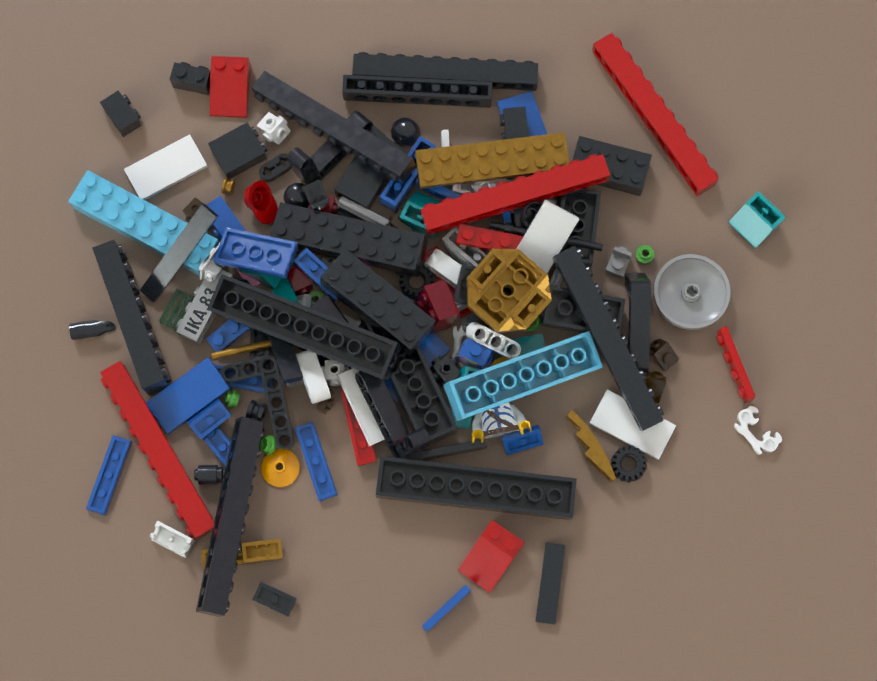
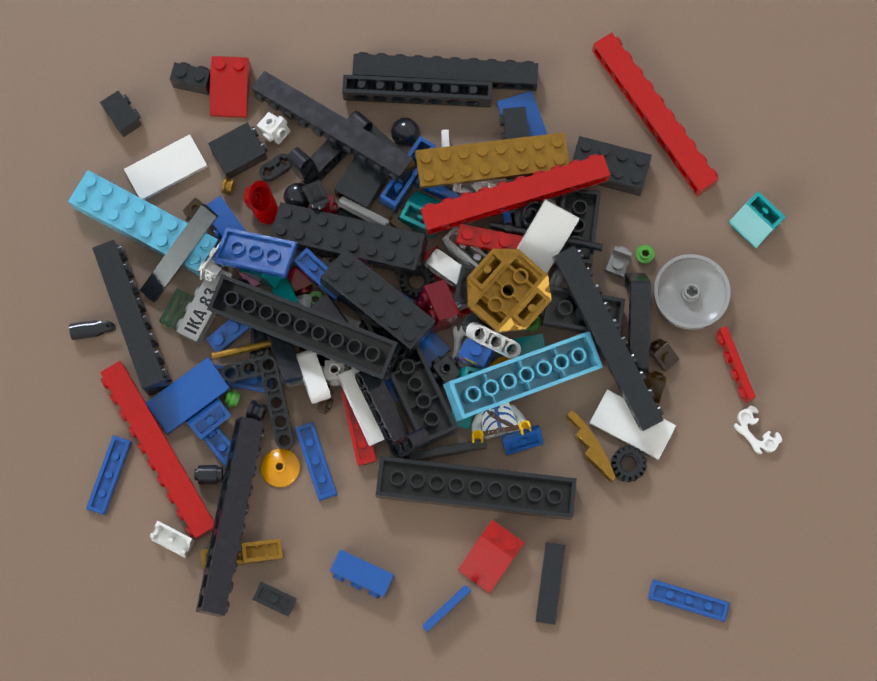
(268, 444): bright green plate -> none
(361, 574): none -> blue brick
(688, 600): none -> blue tile

